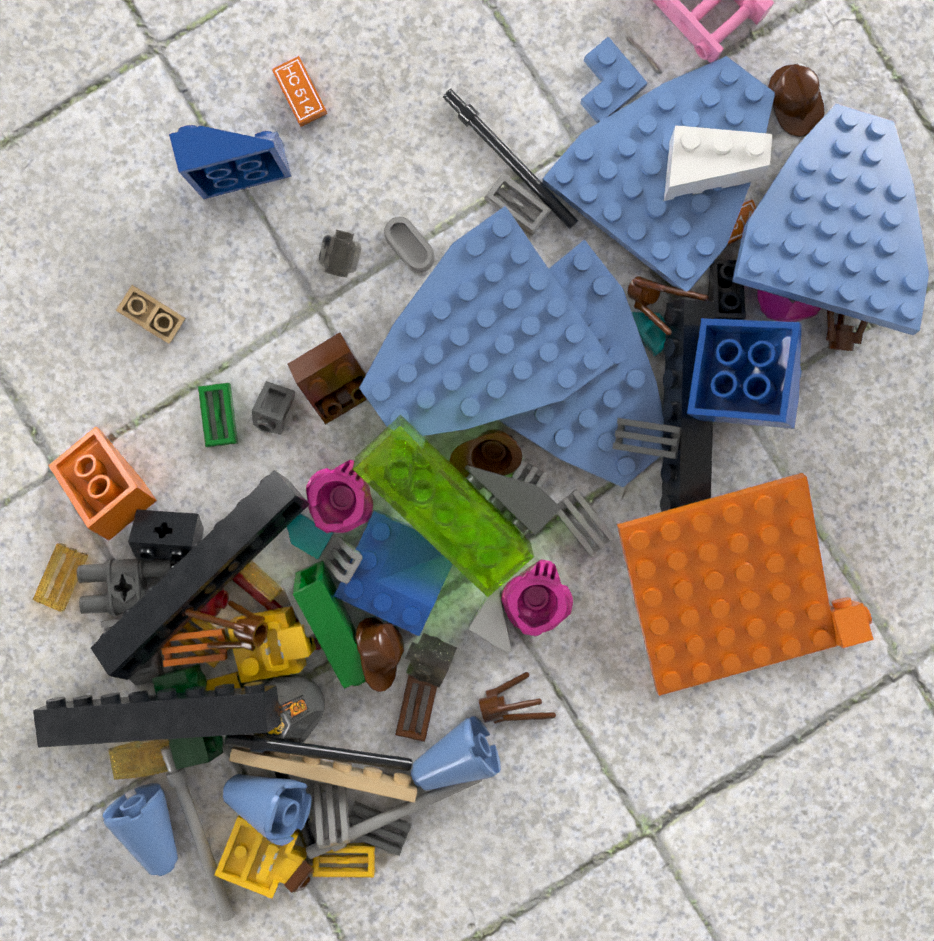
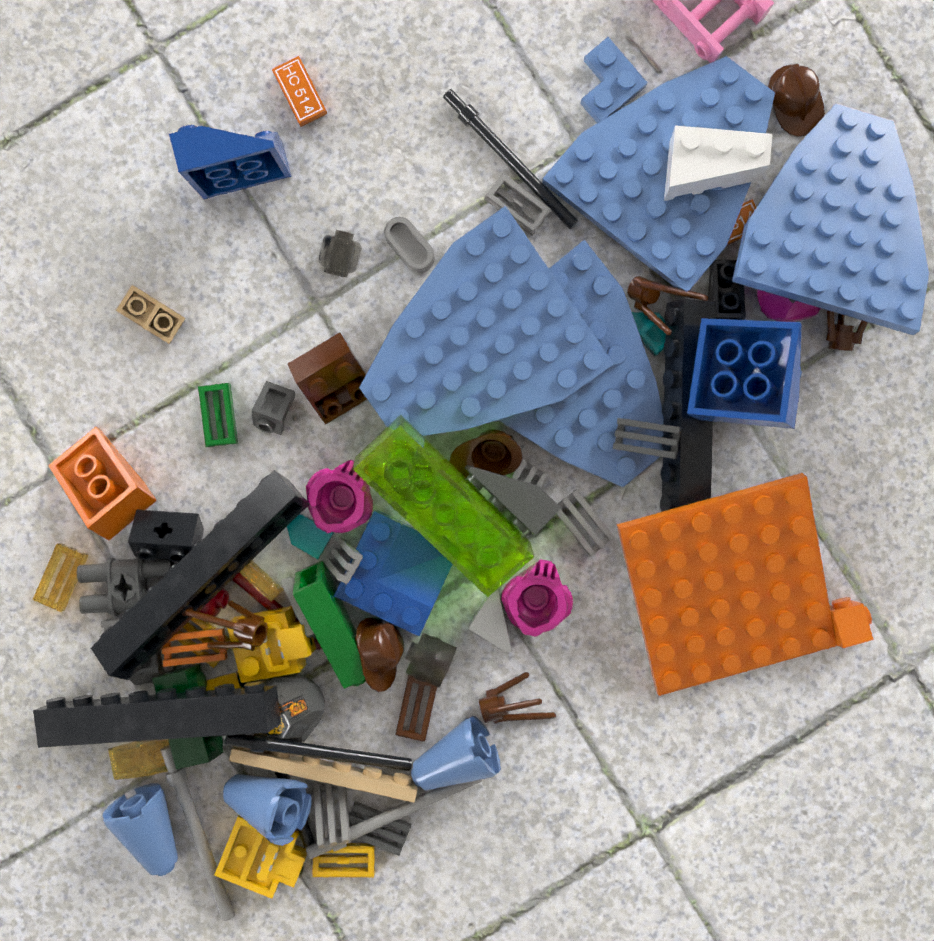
(300, 877): reddish brown tile -> none

